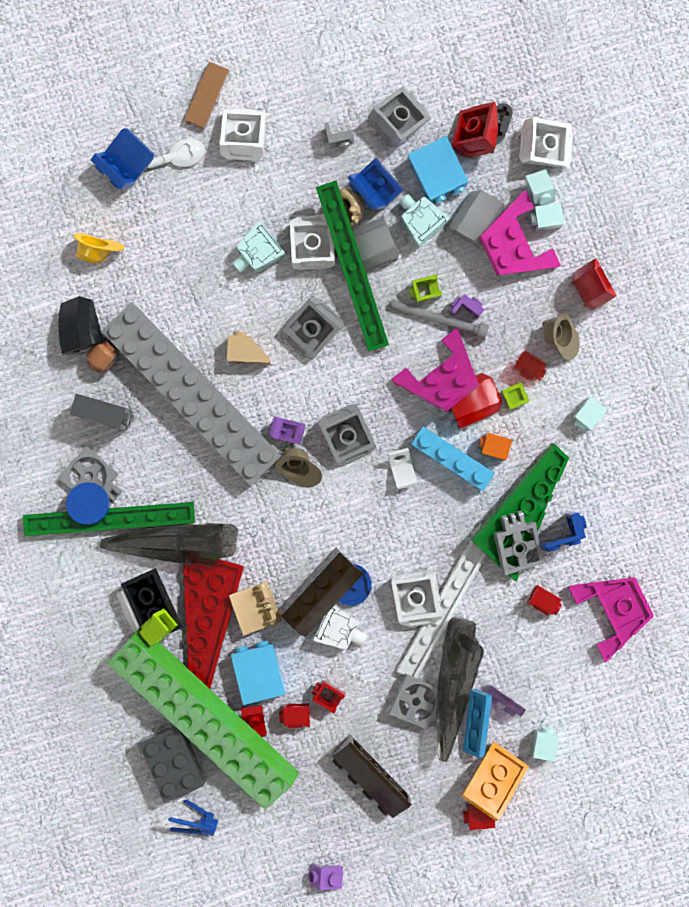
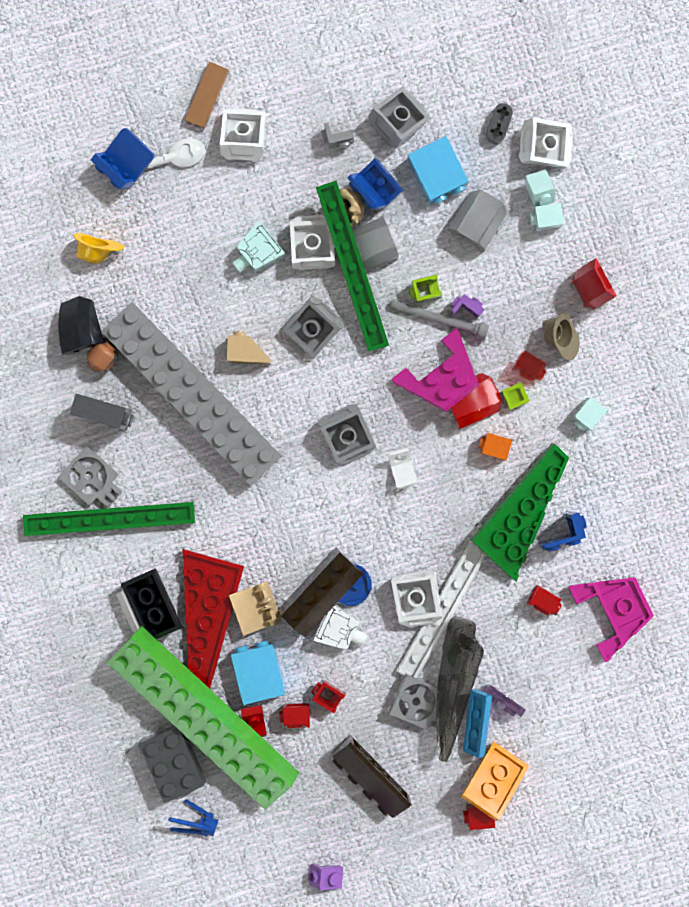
(88, 503): blue tile -> none
(157, 627): lime window -> none
(178, 543): clear smoke piece -> none
(287, 430): medium lavender bracket -> none
(297, 468): dark tan piece -> none
(422, 219): light aqua torso -> none
(452, 459): medium azure brick -> none
(476, 130): red slope -> none
(507, 245): dark pink wing -> none
(515, 528): light grey piece -> none
(544, 744): light aqua brick -> none

